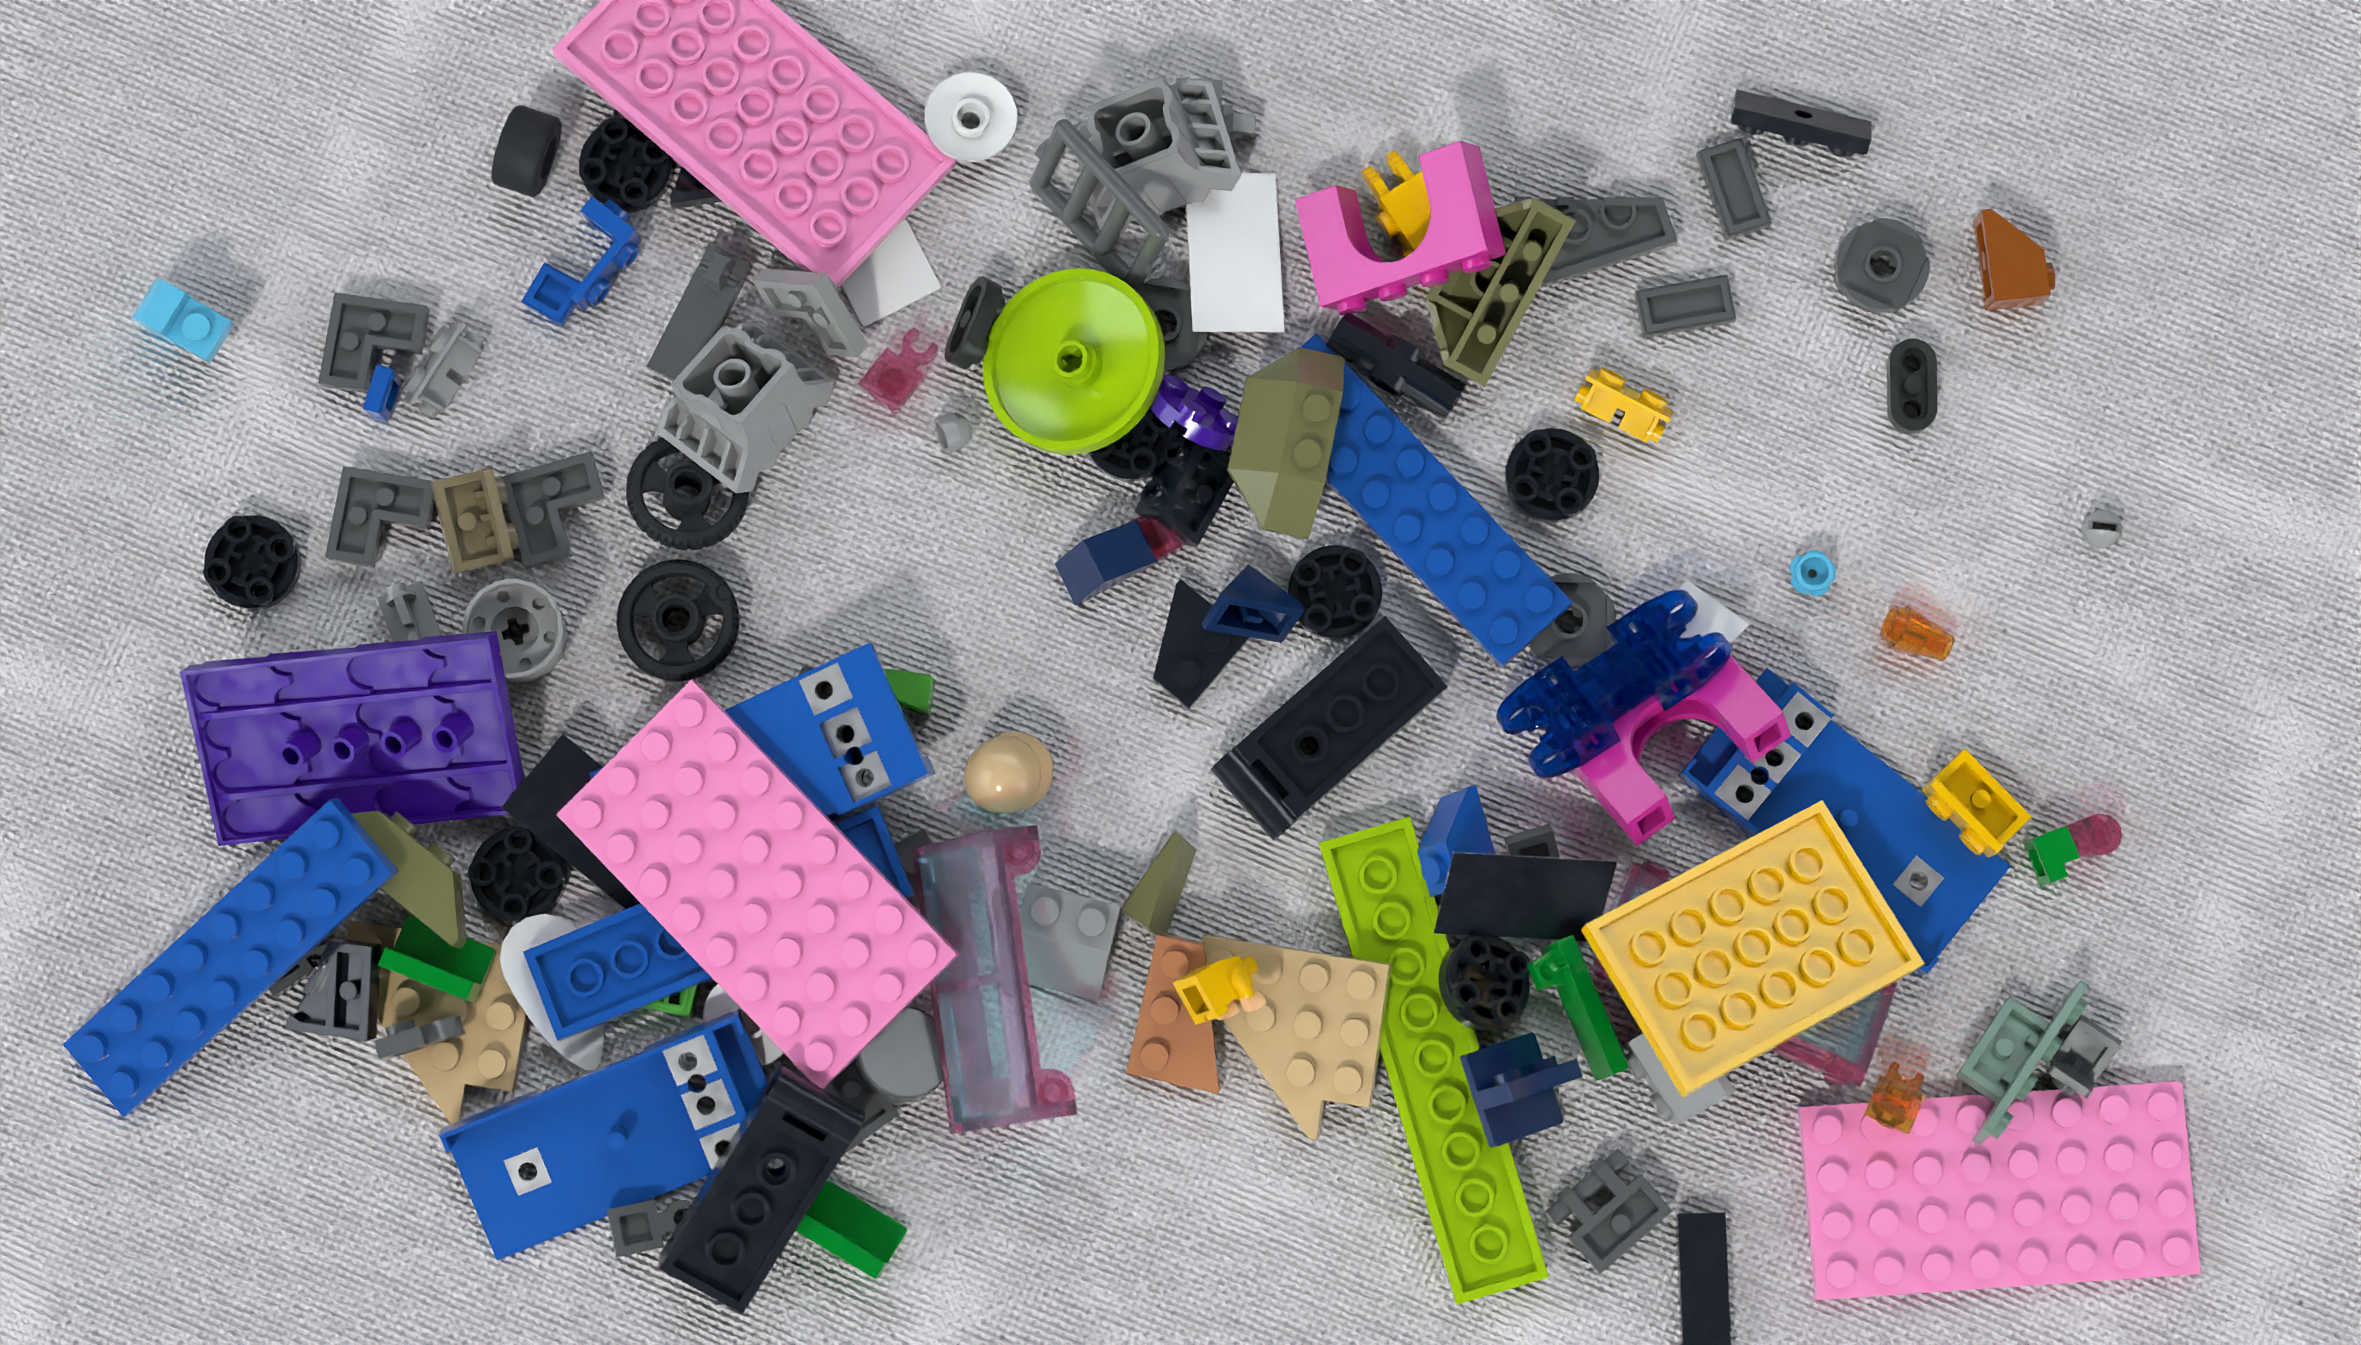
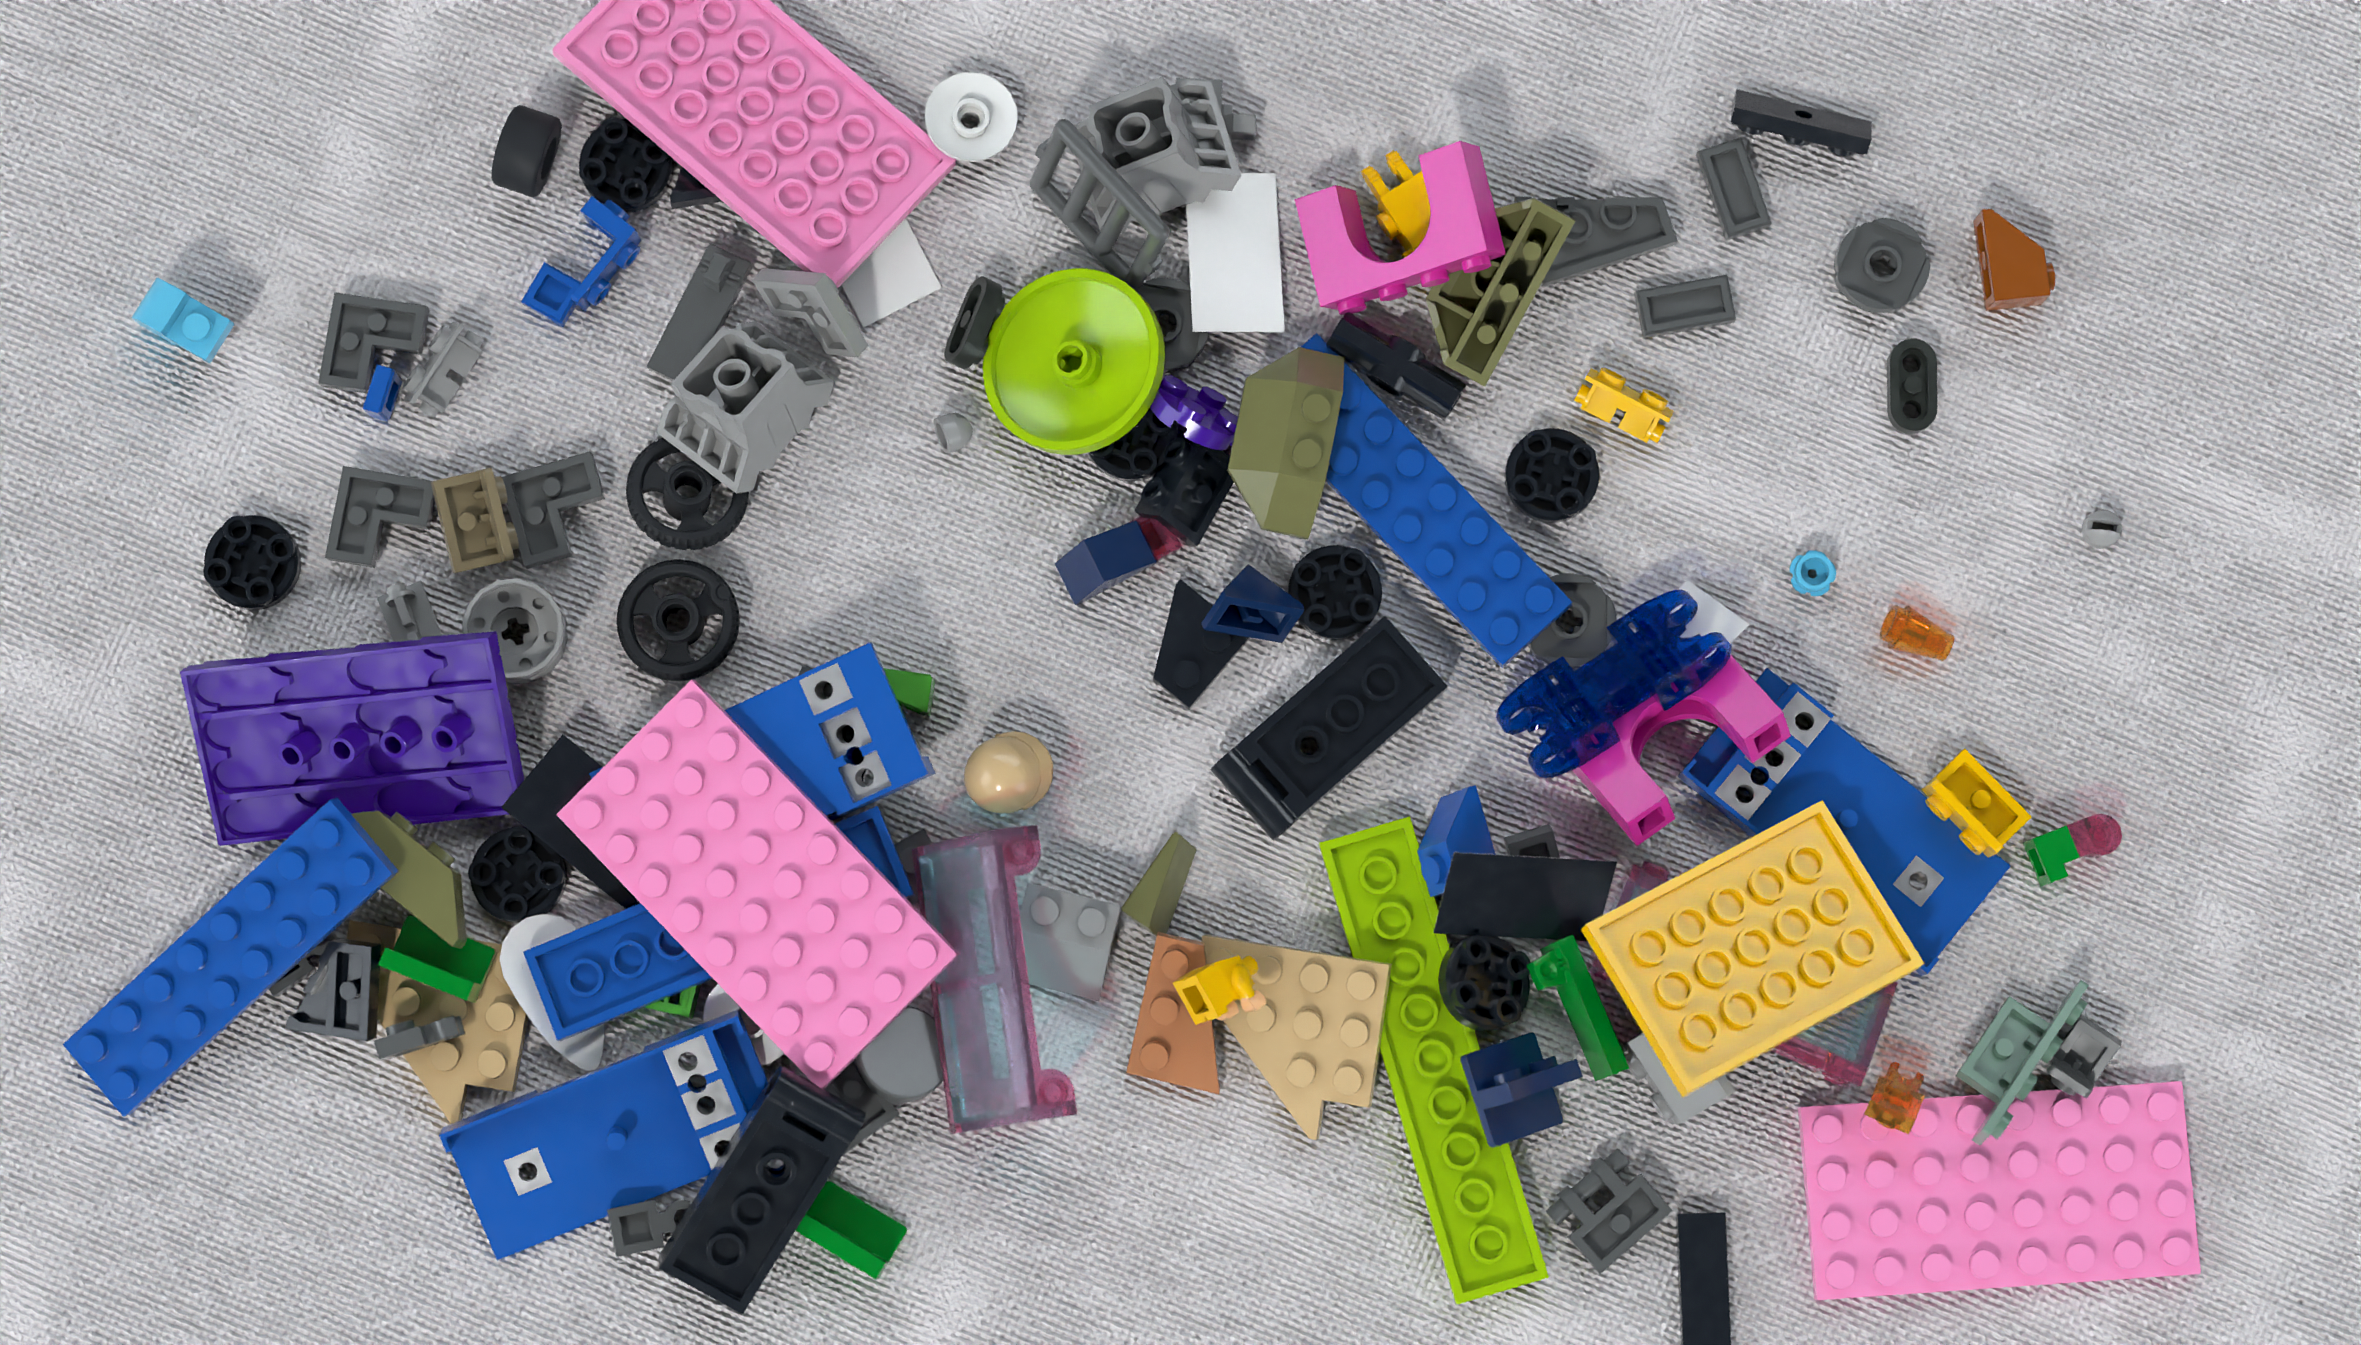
(895, 376): clear pink plate -> none

